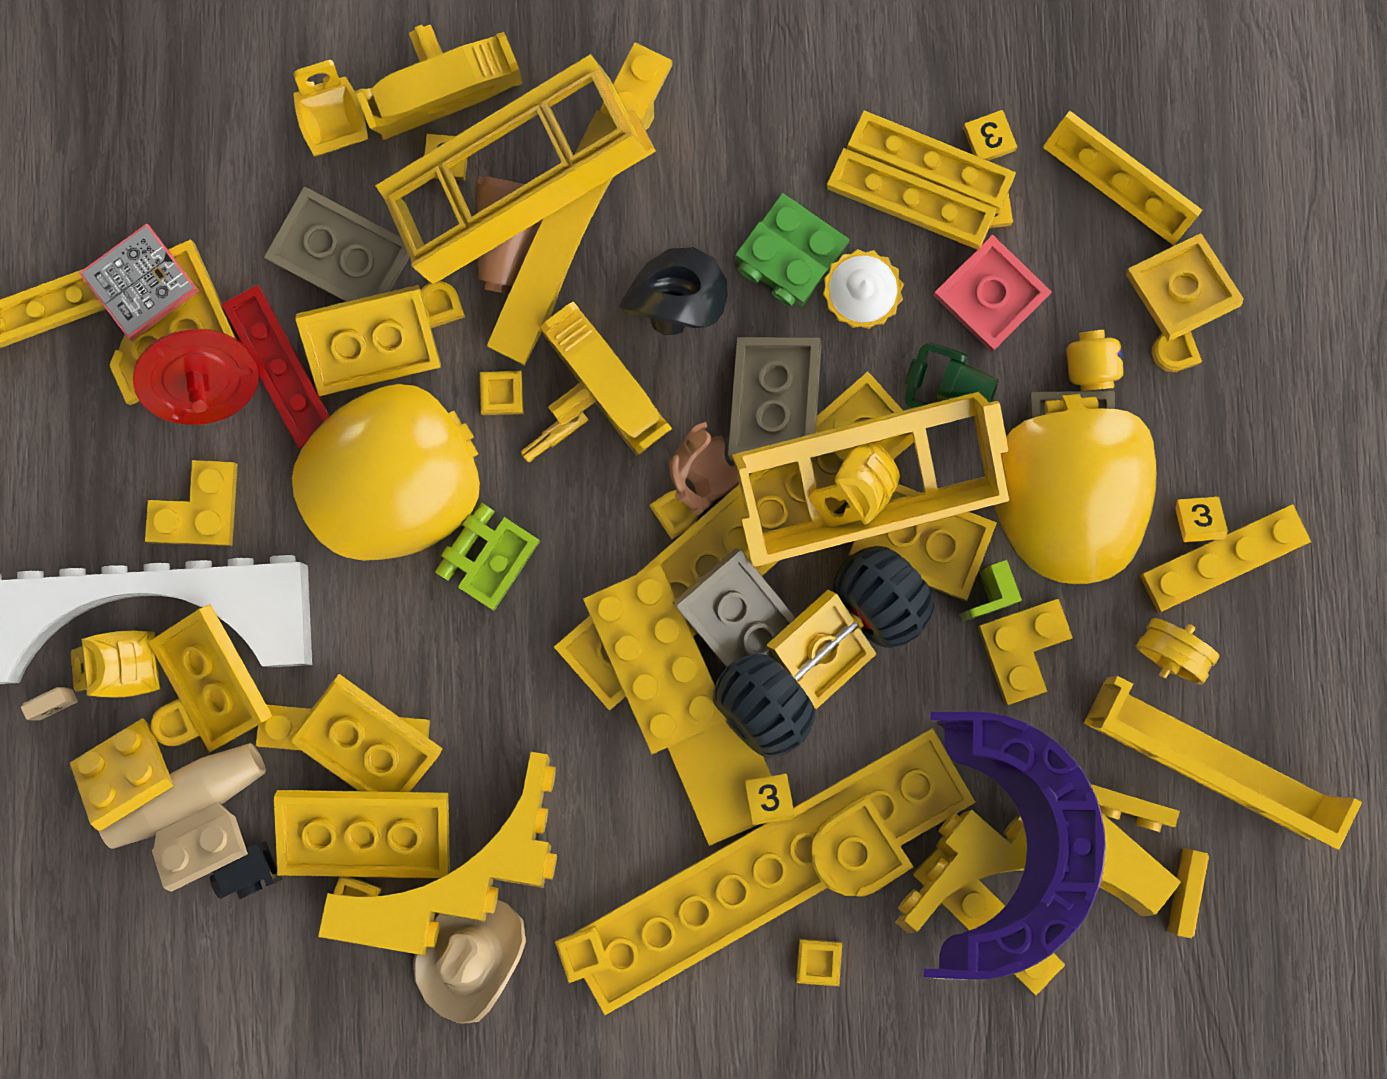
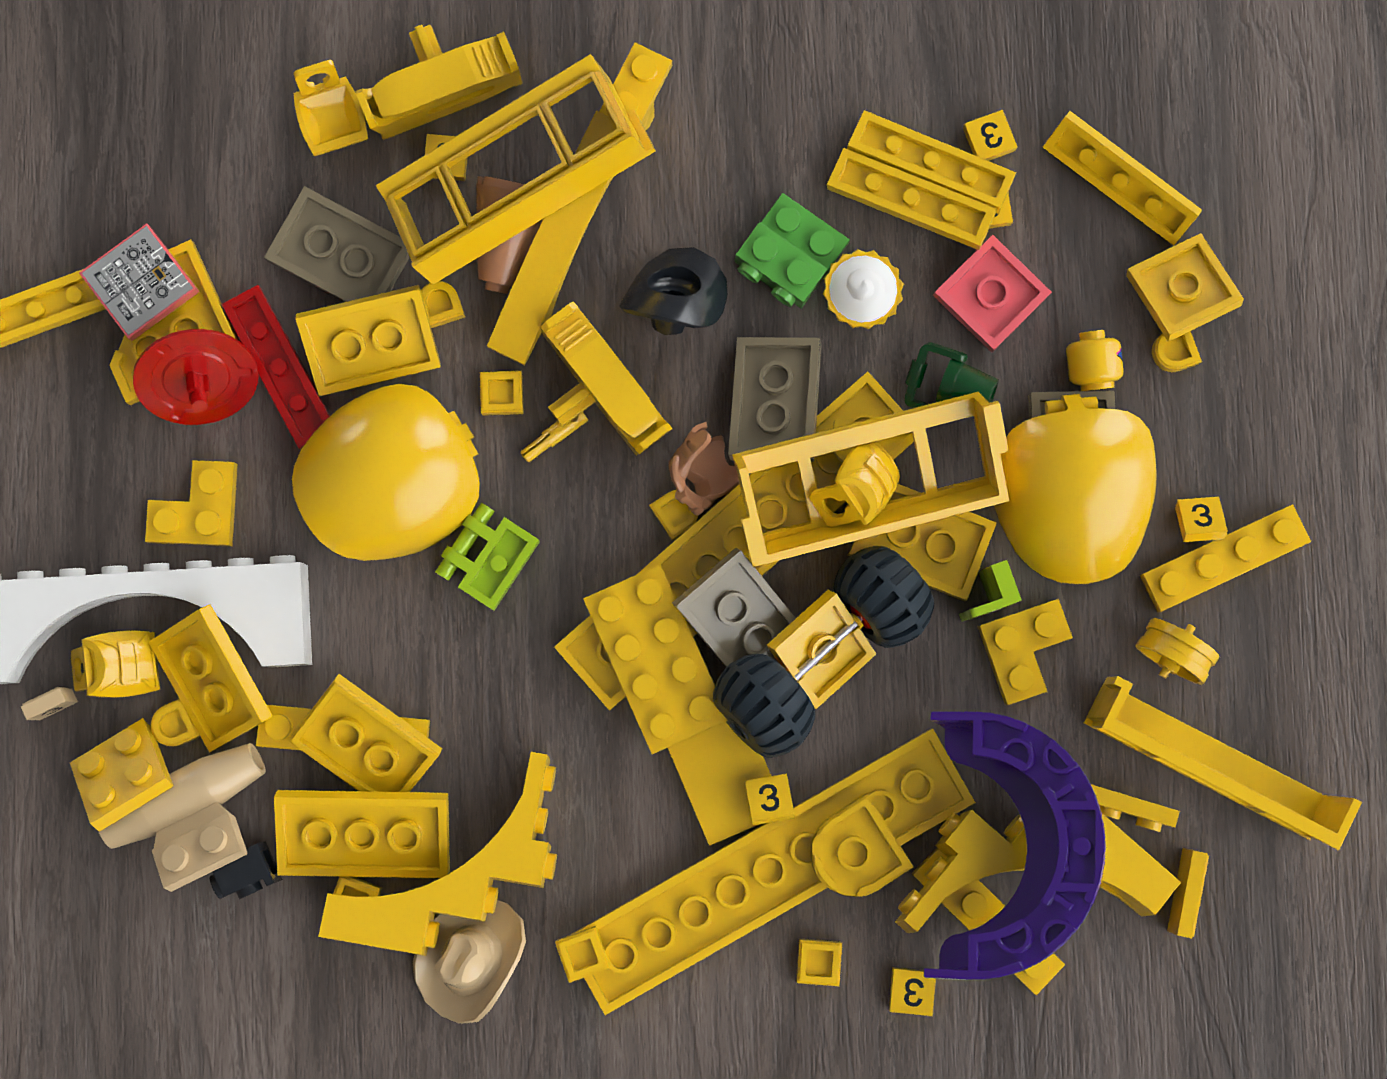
(911, 992): none -> yellow tile

